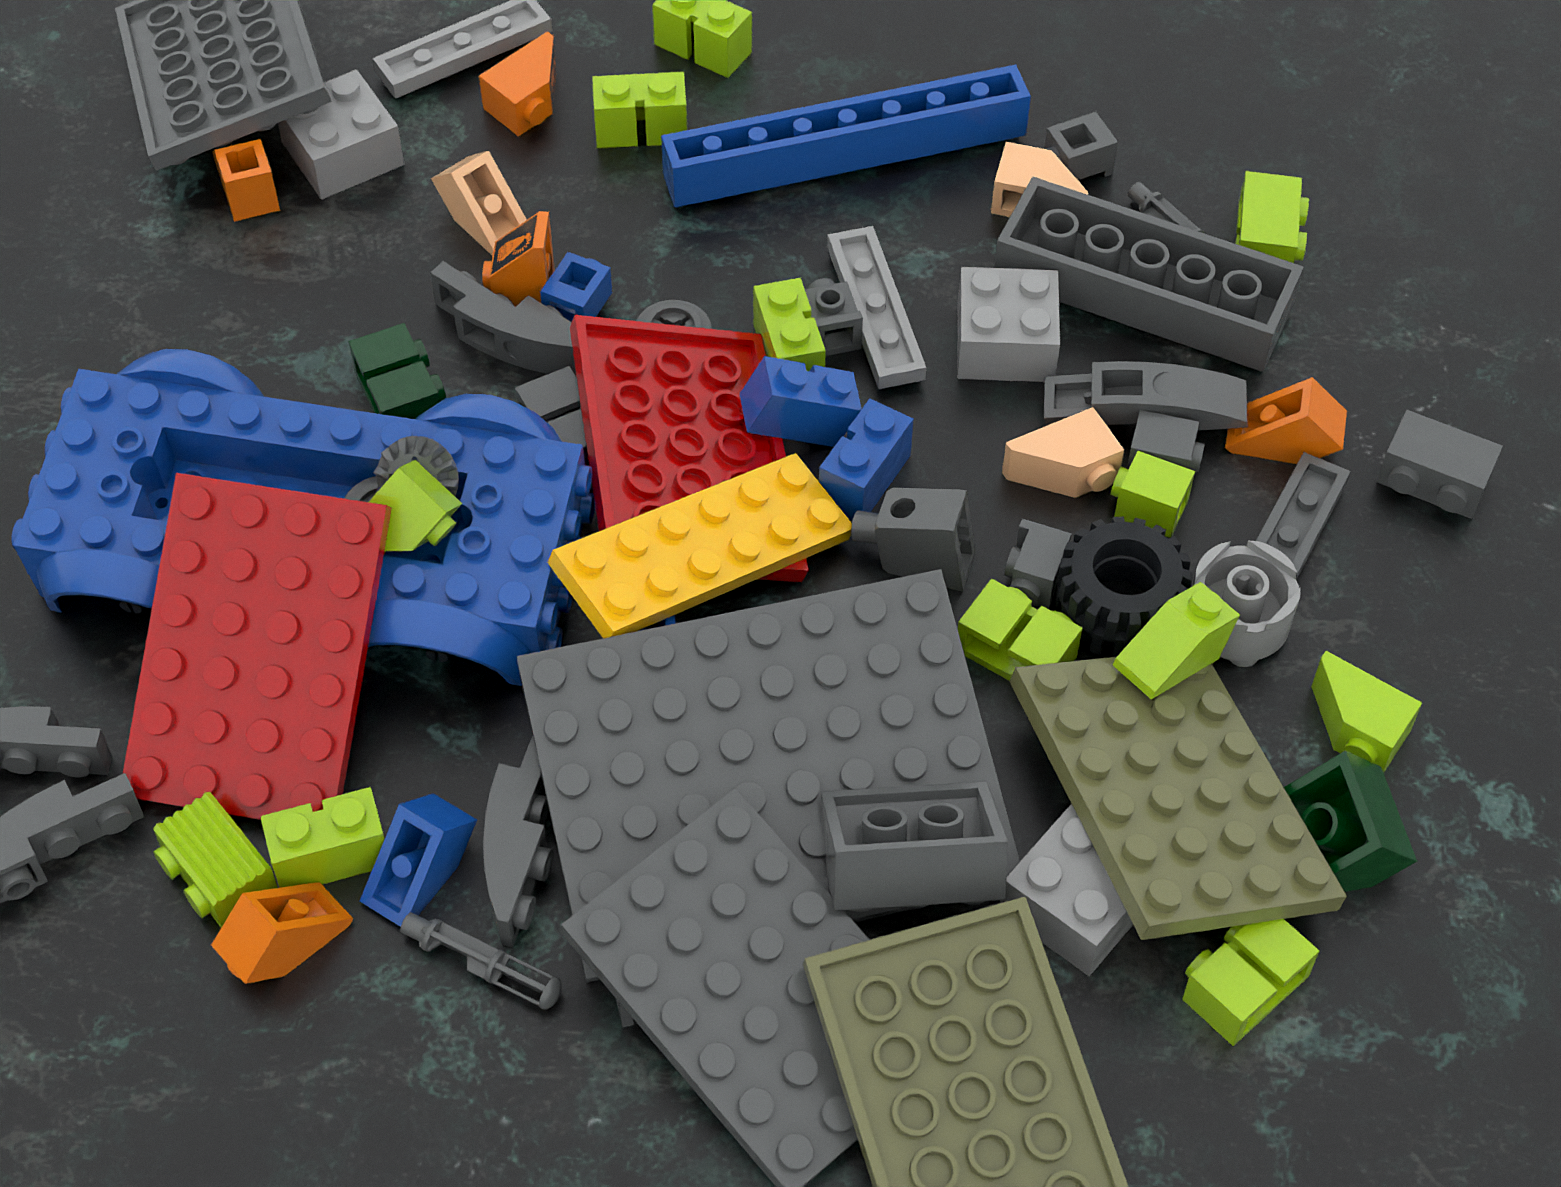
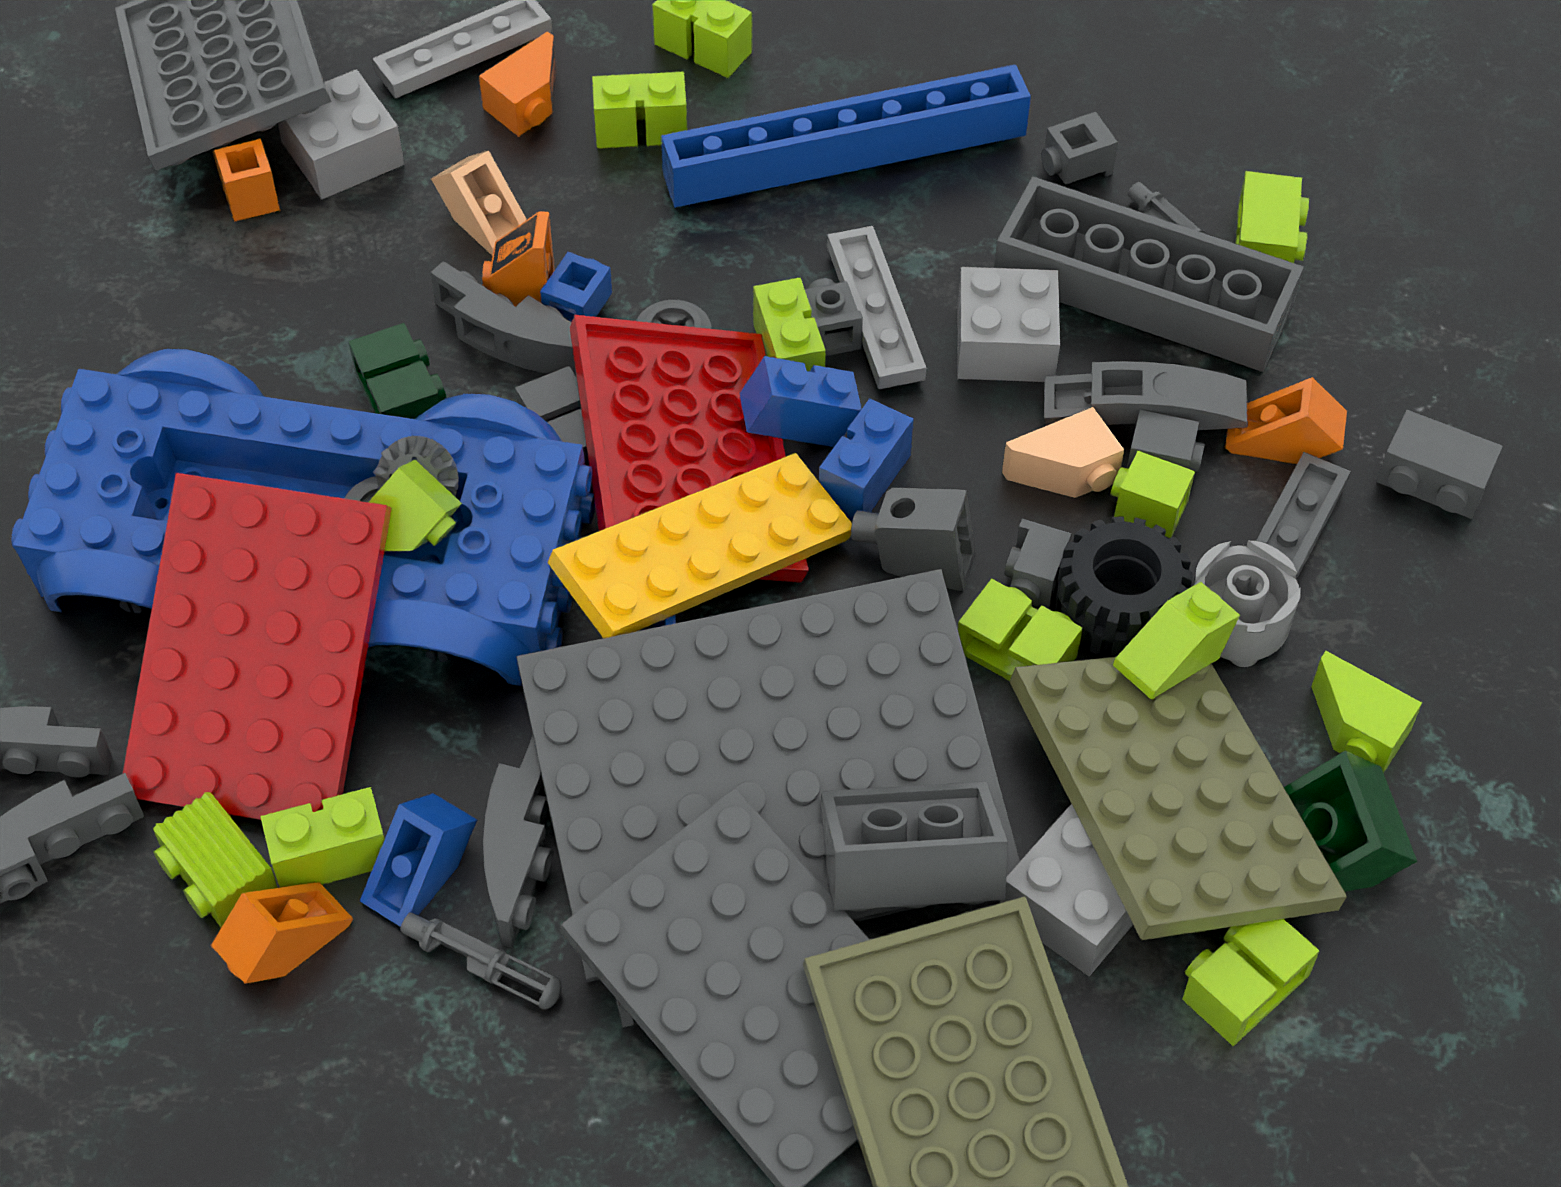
(1018, 167): light nougat slope -> none

